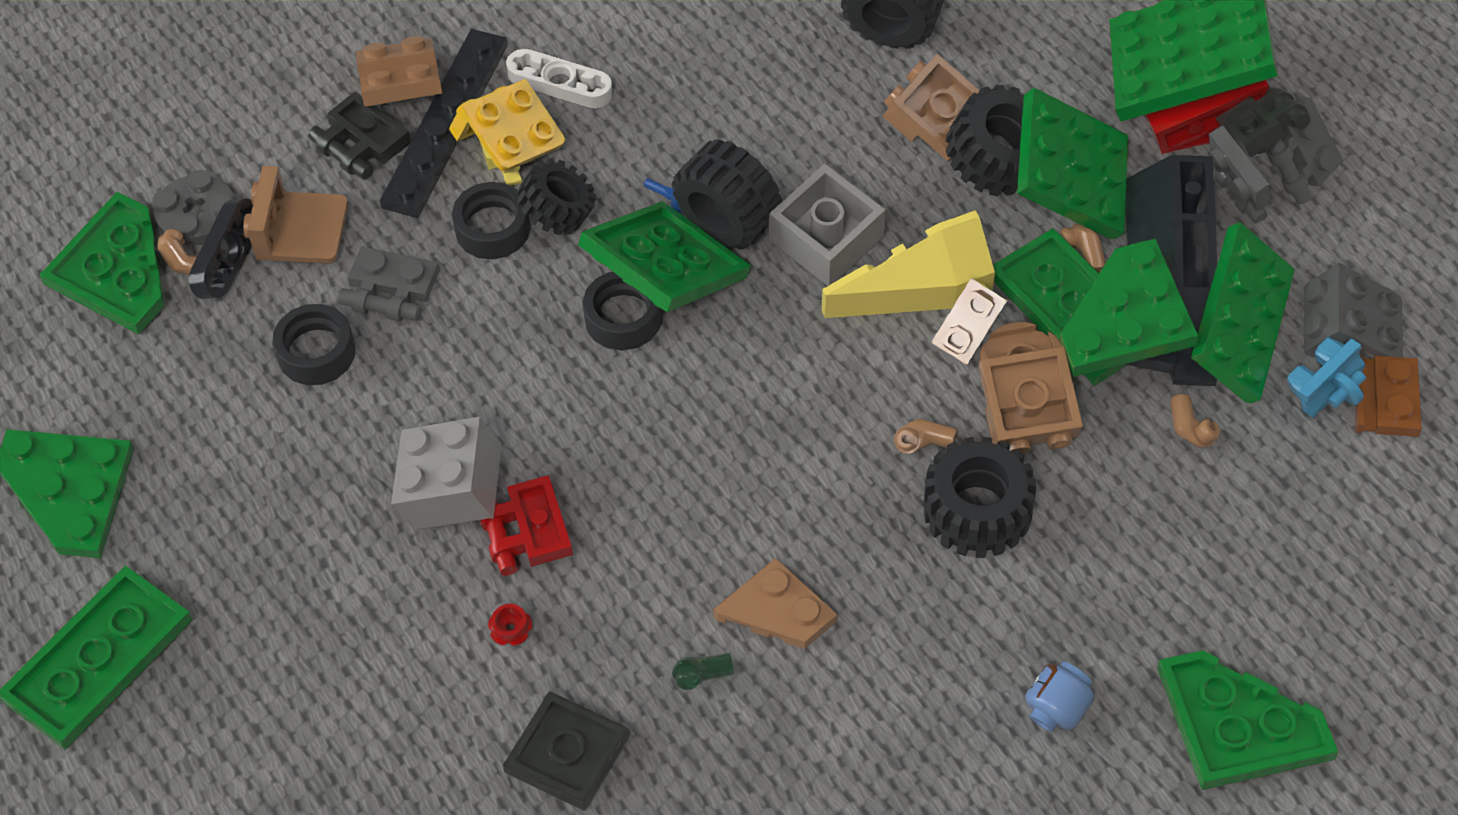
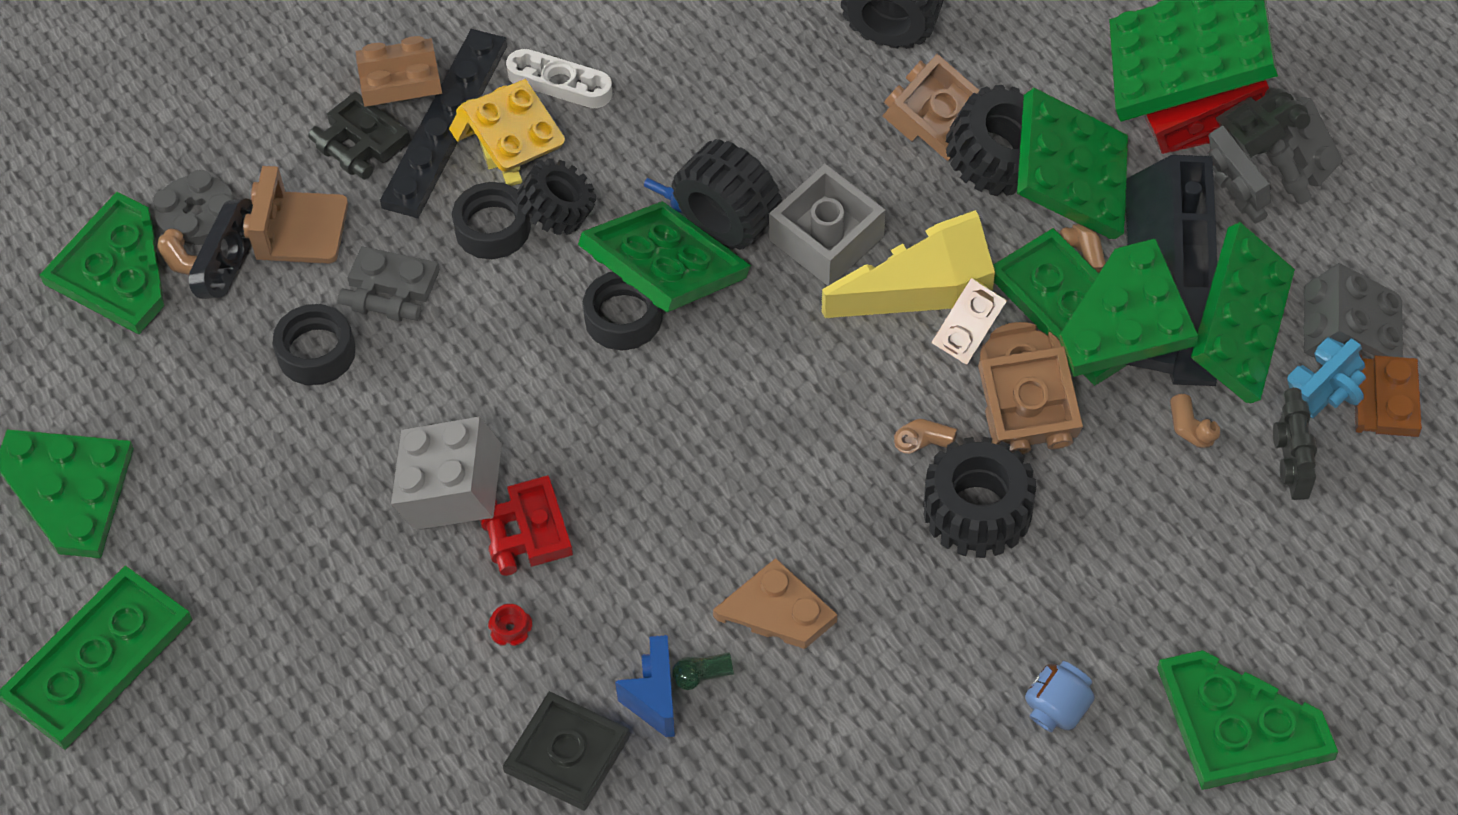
(651, 695): none -> blue slope
(1297, 445): none -> pearl dark grey plate

